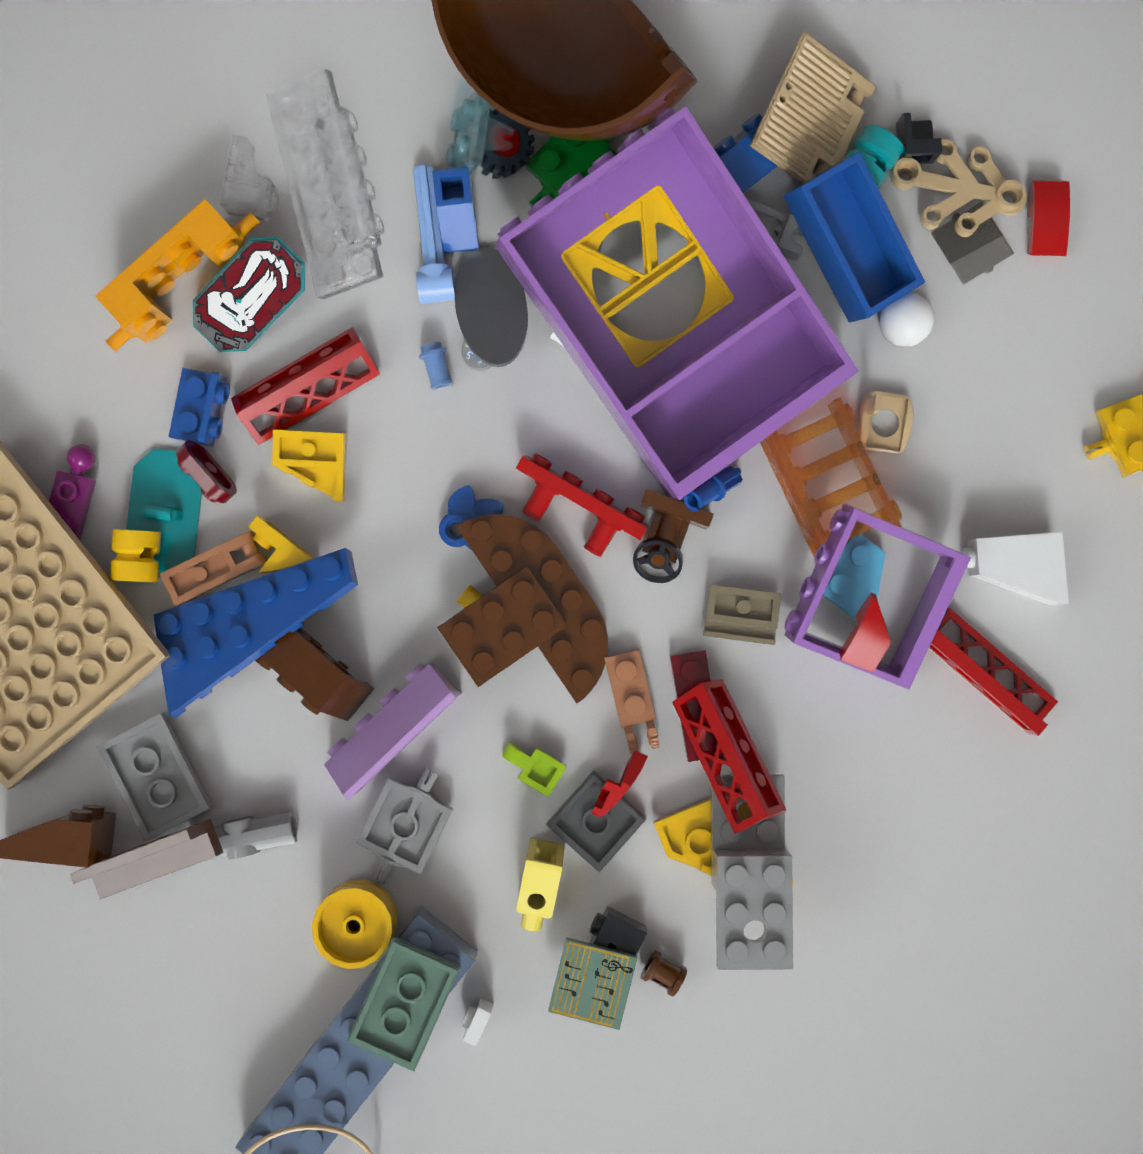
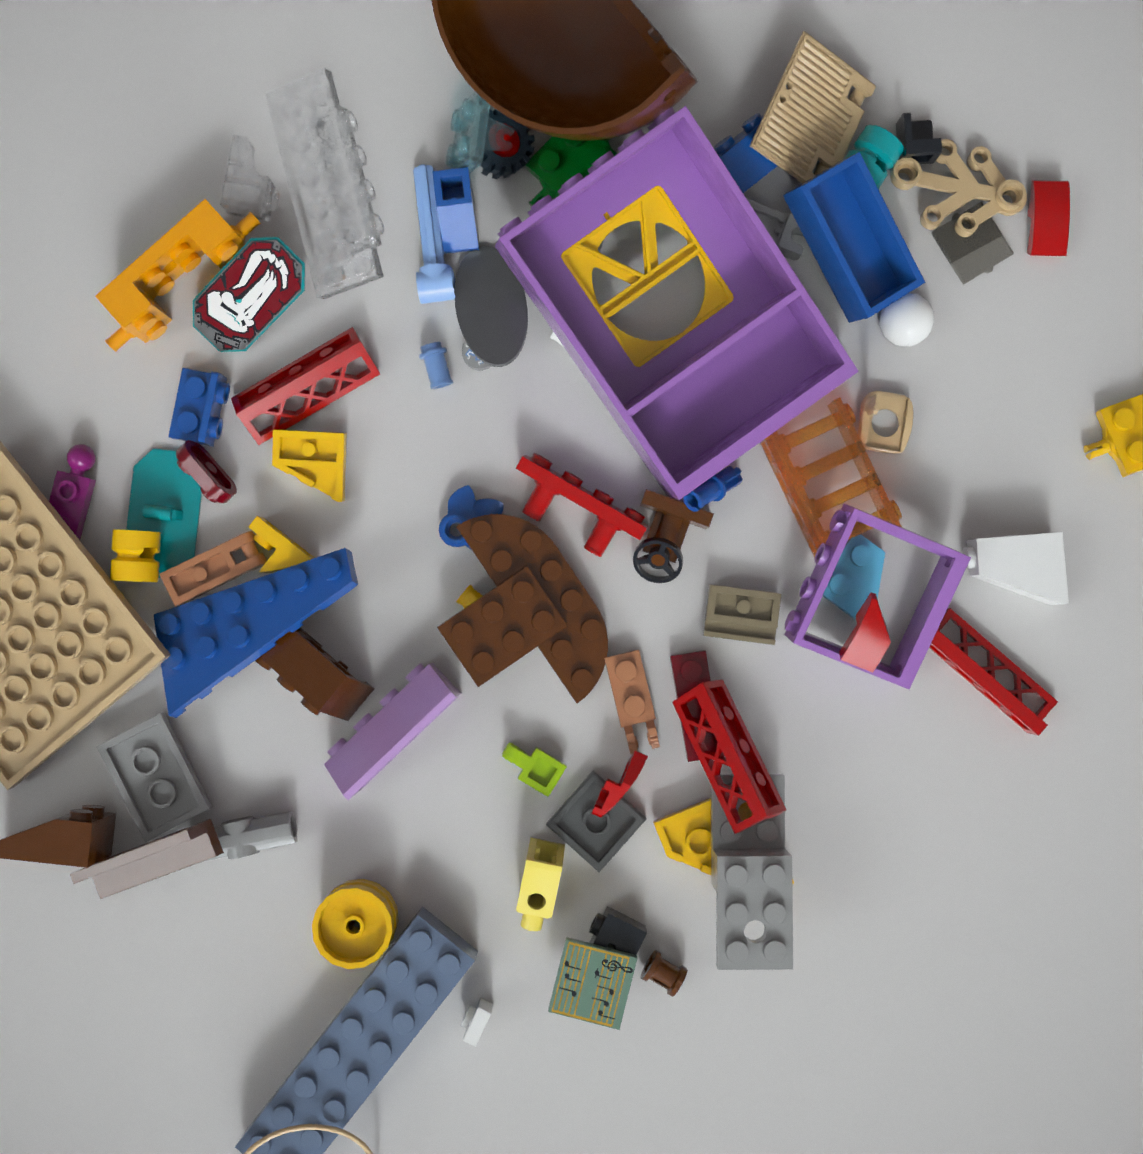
(403, 1003): sand green tile -> none
(404, 825): light grey plate -> none

